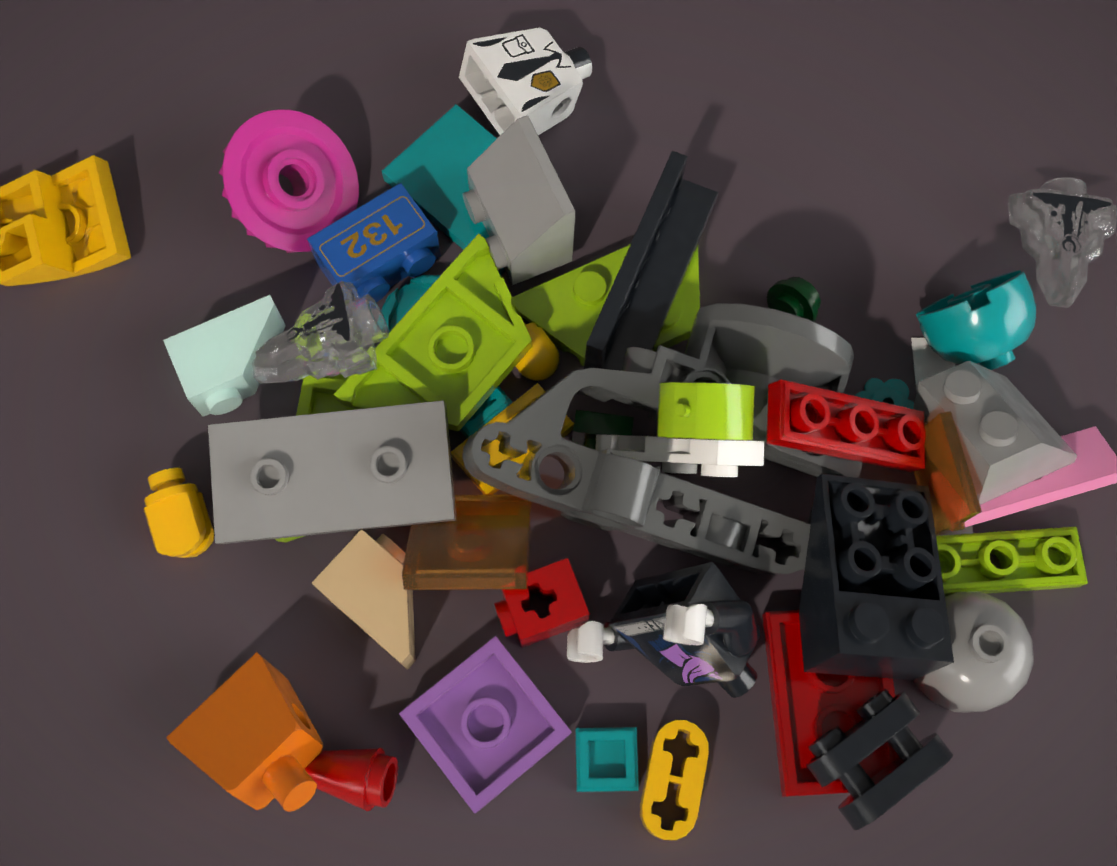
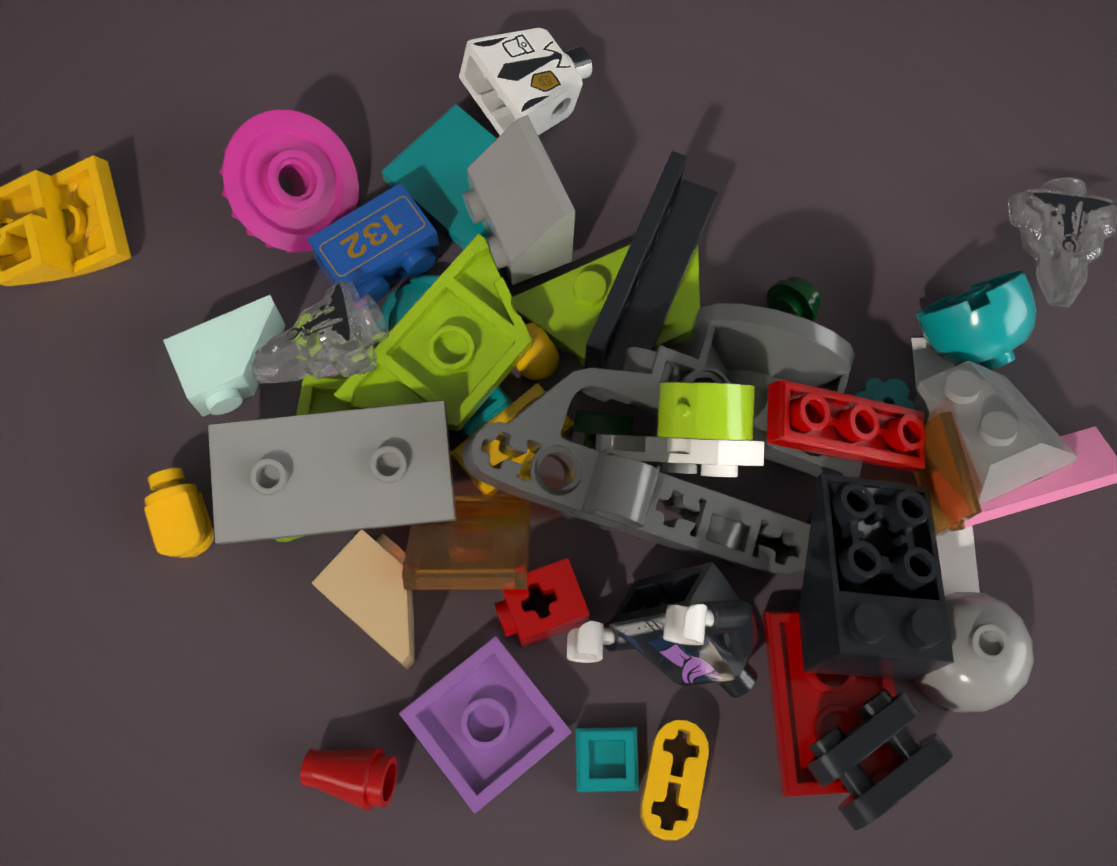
(253, 738): orange torso -> none
(1027, 559): lime tile -> none

